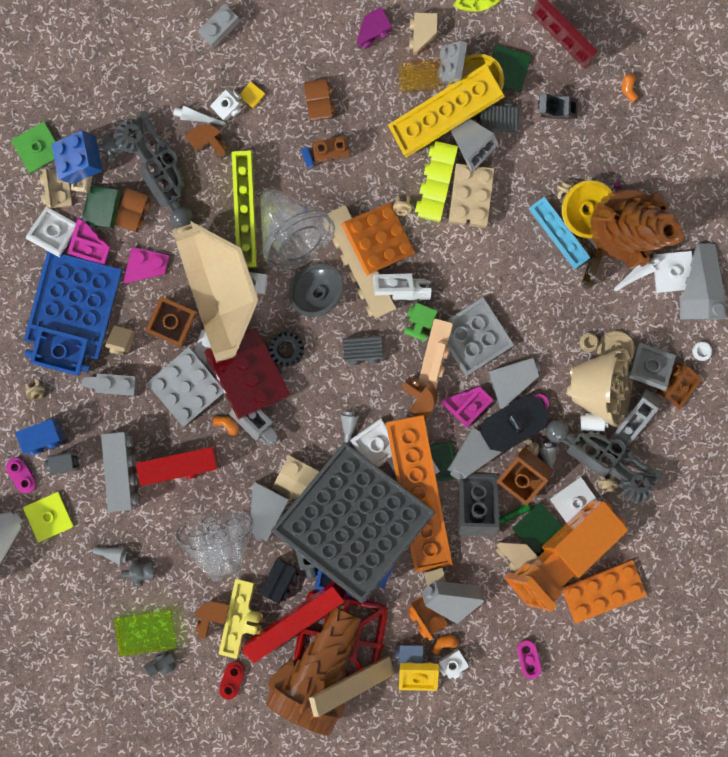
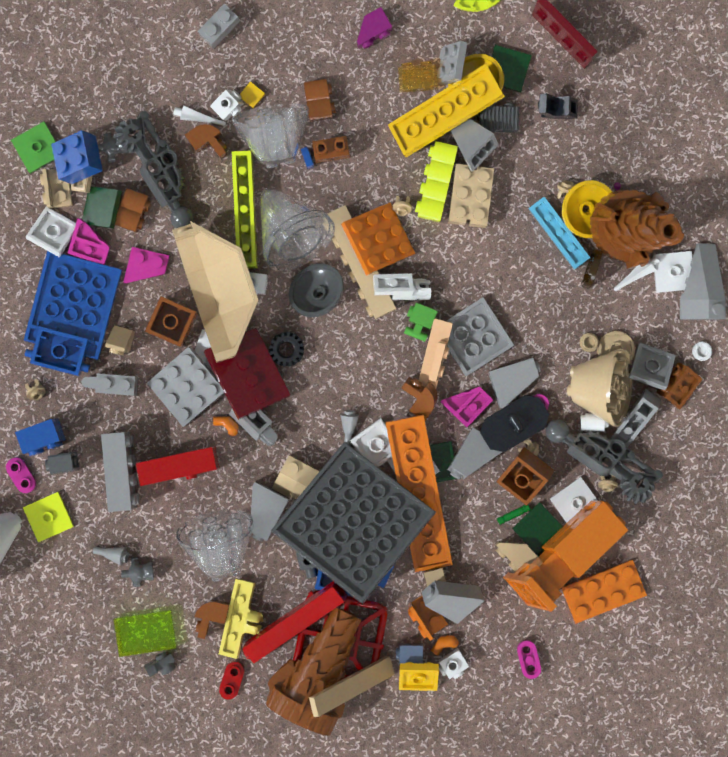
(273, 132): none -> clear cone
(279, 580): black brick -> none
(363, 349): dark grey brick -> none
(424, 30): tan slope -> none
(478, 505): dark grey slope -> none
(548, 454): light grey cone -> none
(627, 87): orange arm -> none

